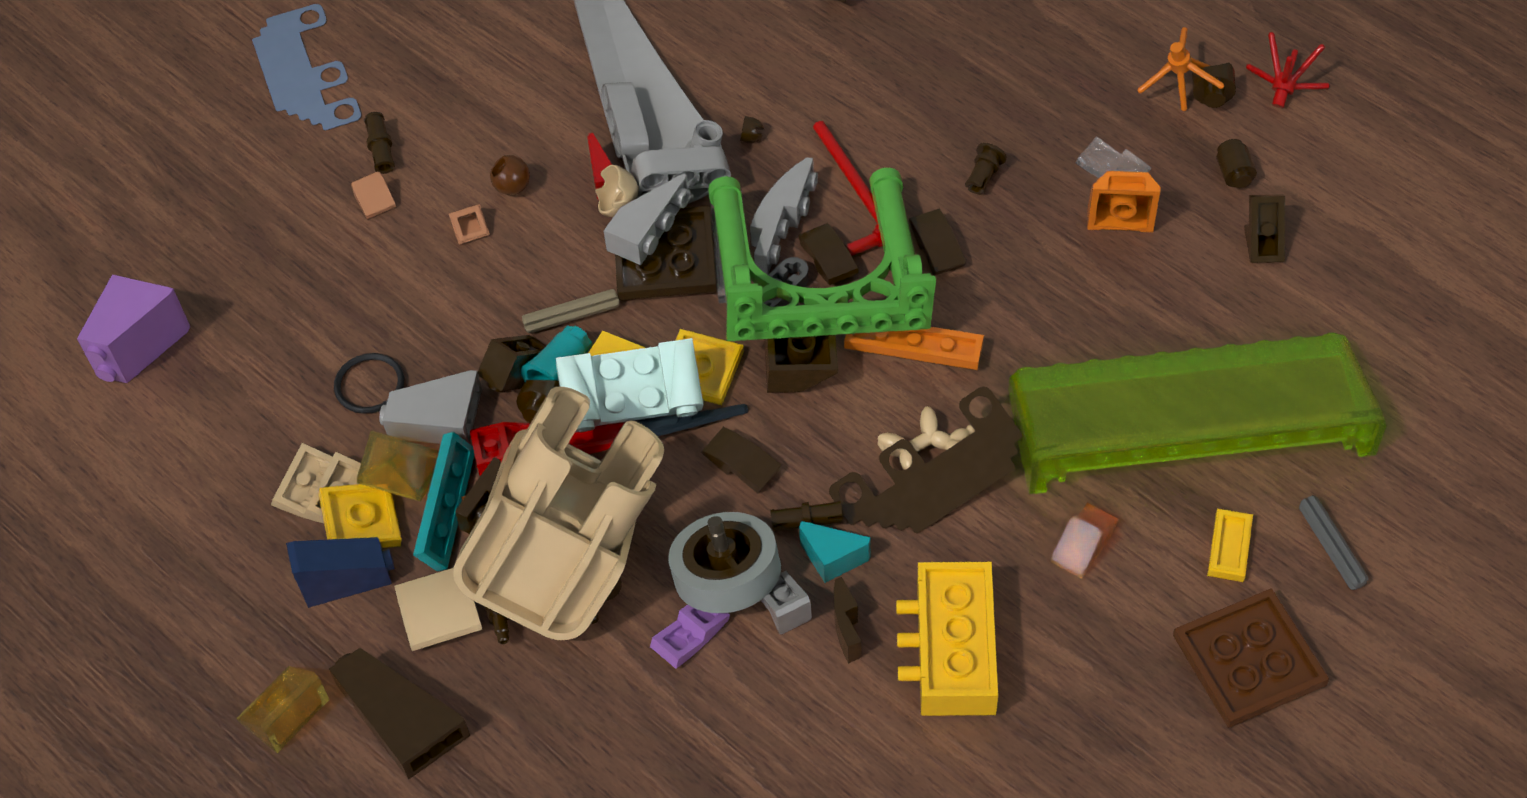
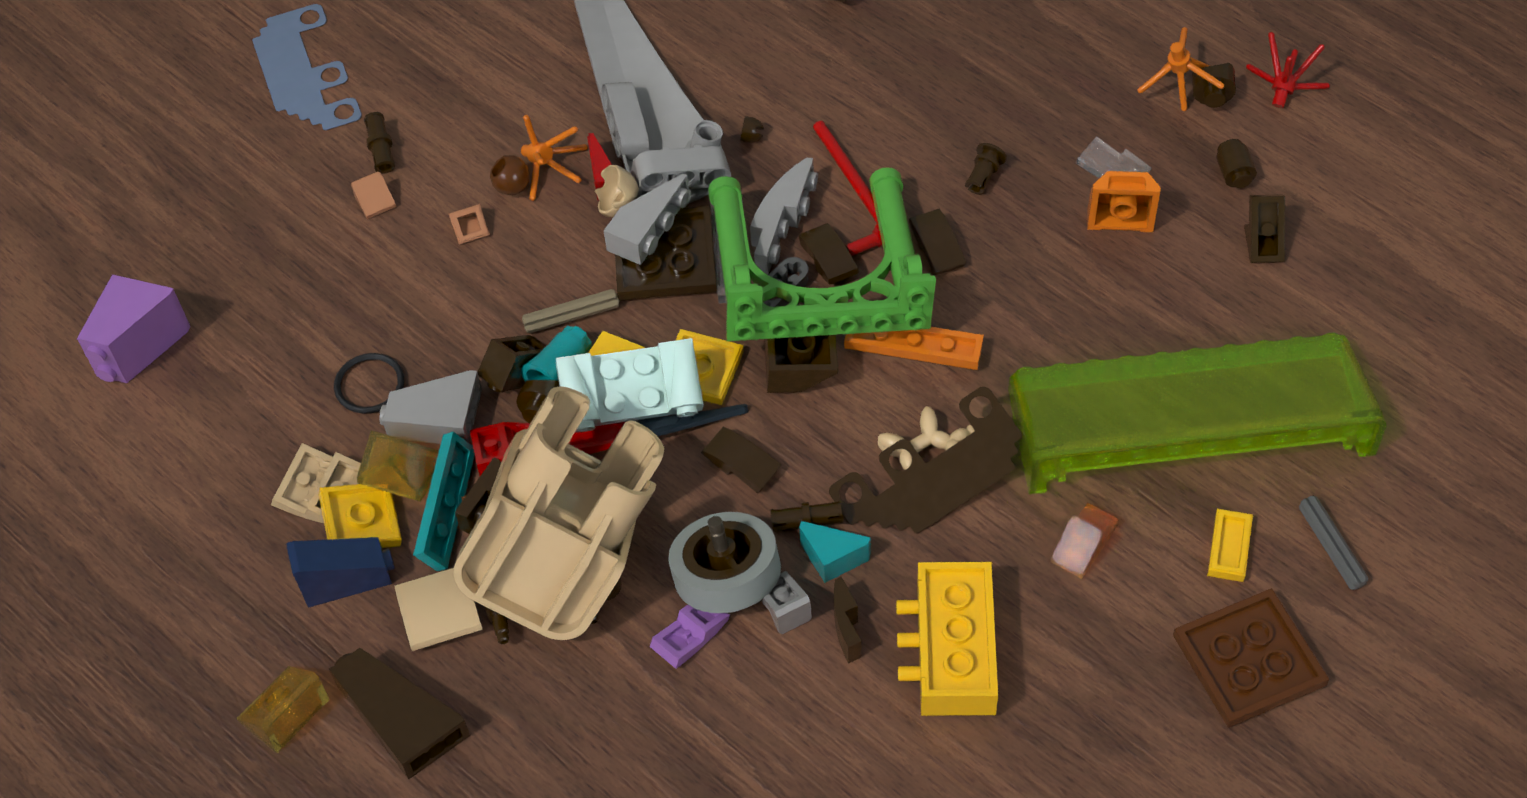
(542, 153): none -> orange plant

